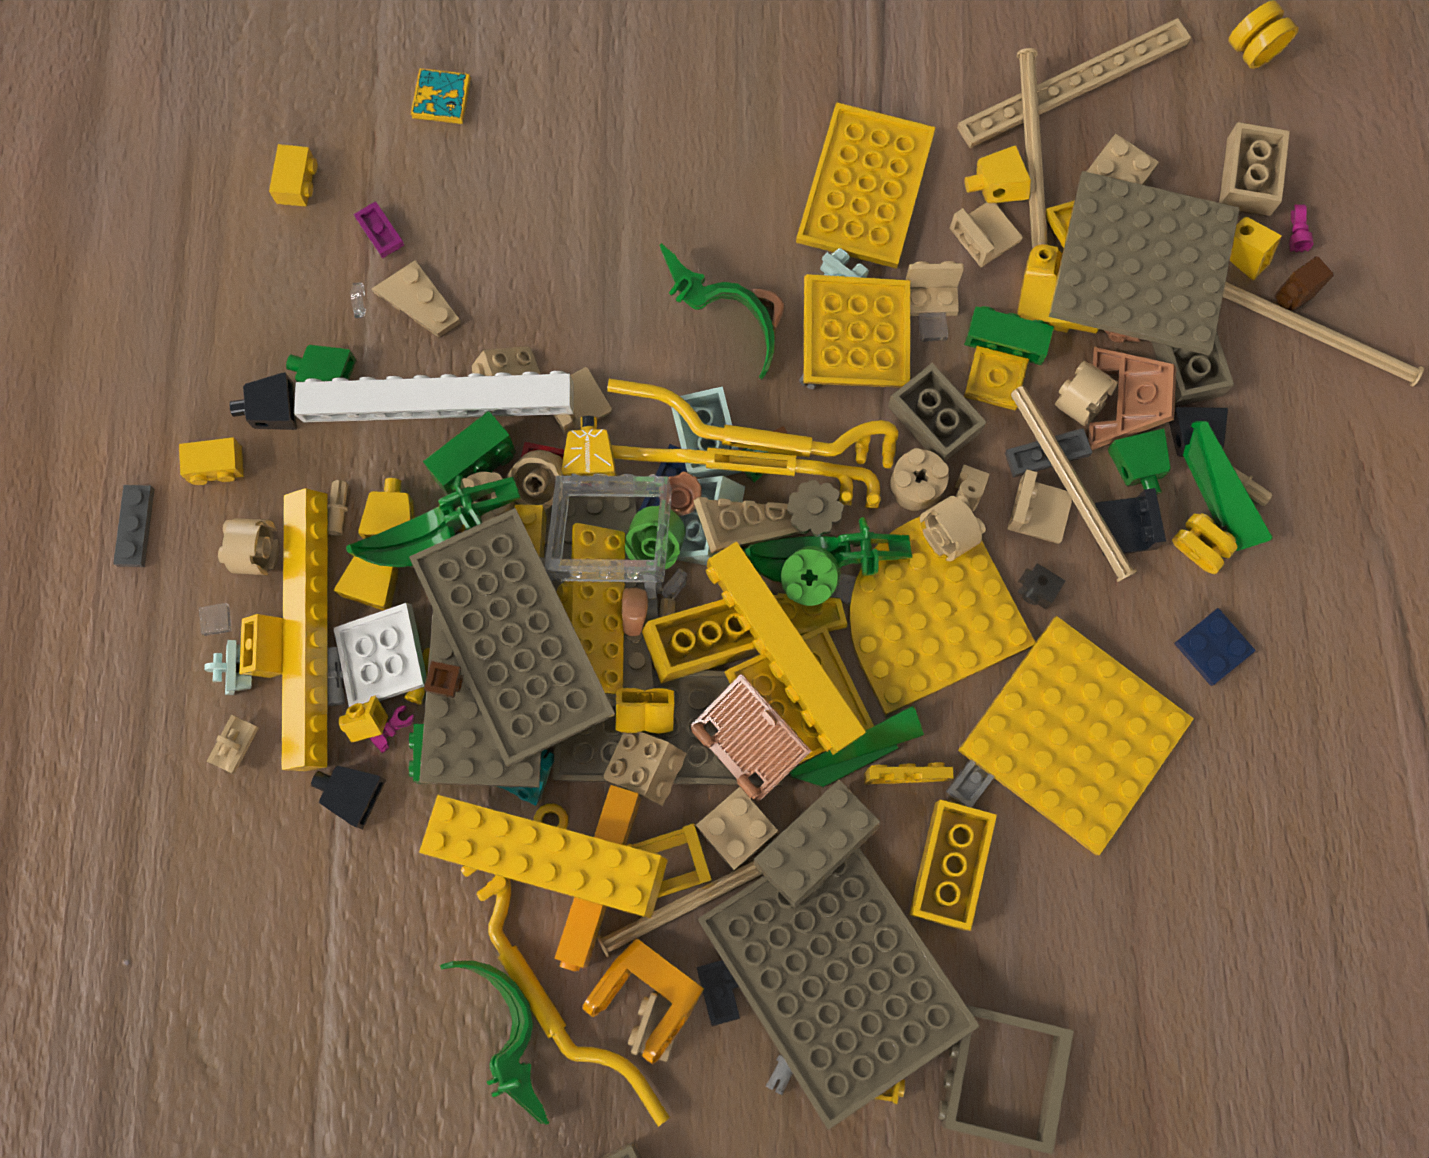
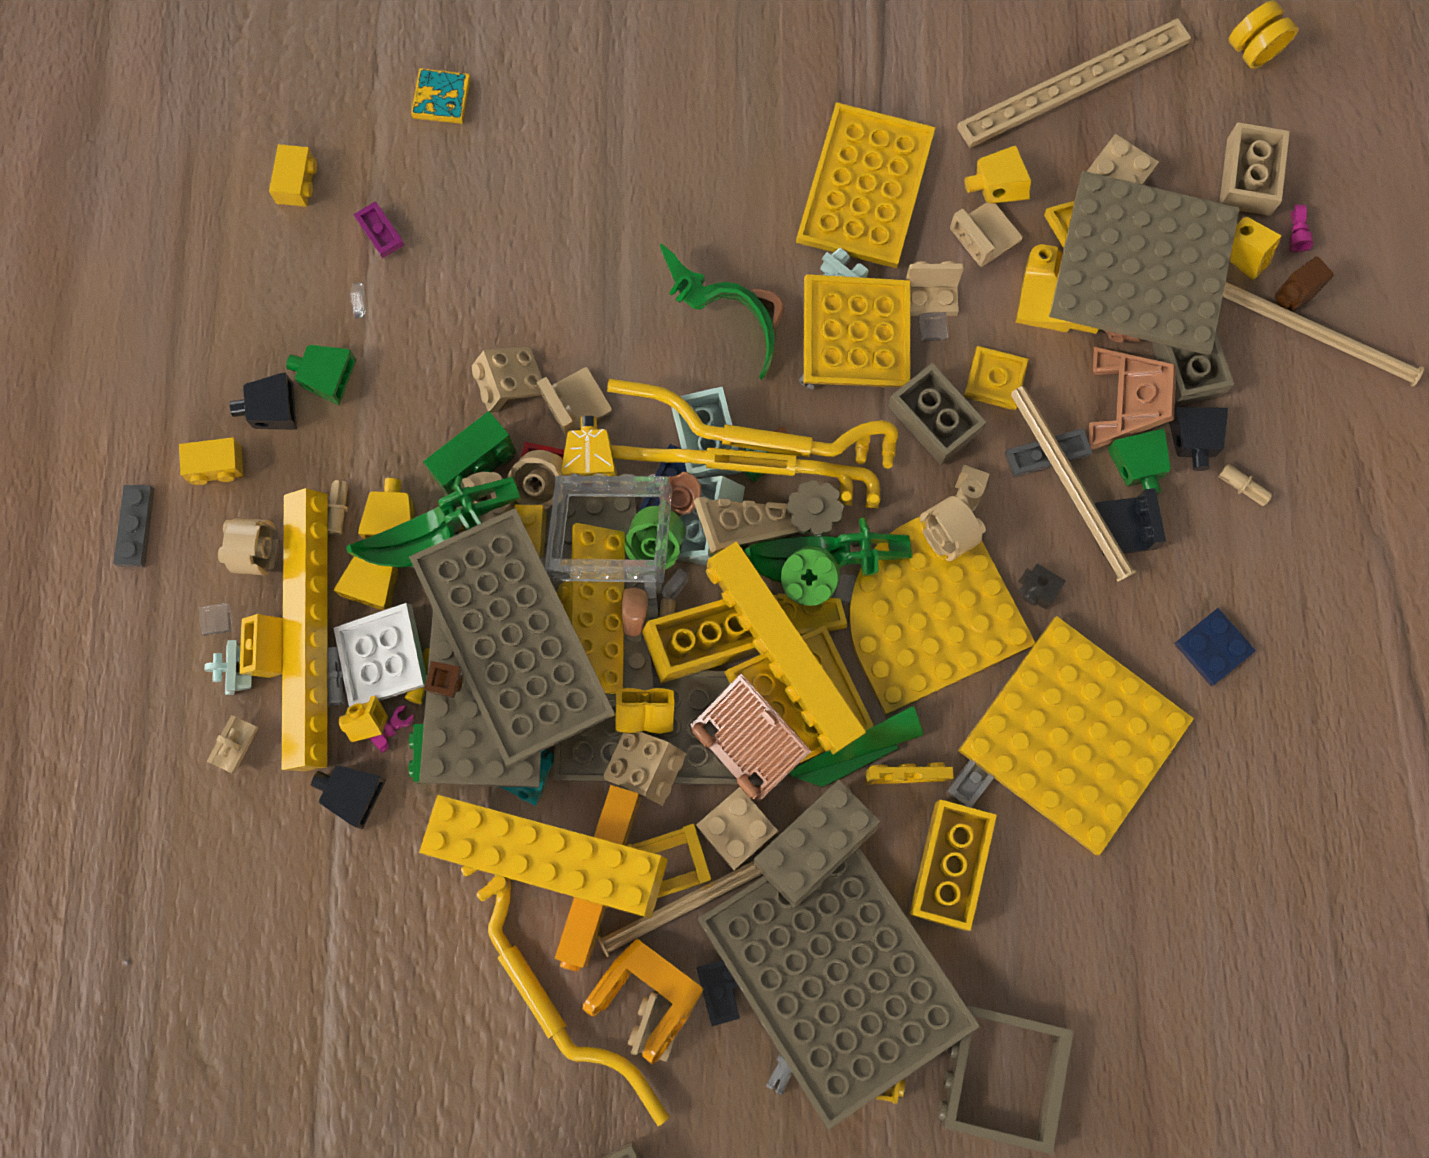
(416, 296): tan wing -> none
(434, 397): white brick -> none
(505, 1065): green piece -> none
(552, 808): yellow piece -> none
(921, 465): tan brick -> none
(1009, 334): green brick -> none
(1033, 145): tan axle -> none
(1039, 509): tan bracket -> none
(1086, 394): tan brick -> none
(1205, 543): yellow brick -> none
(1223, 488): green wedge -> none

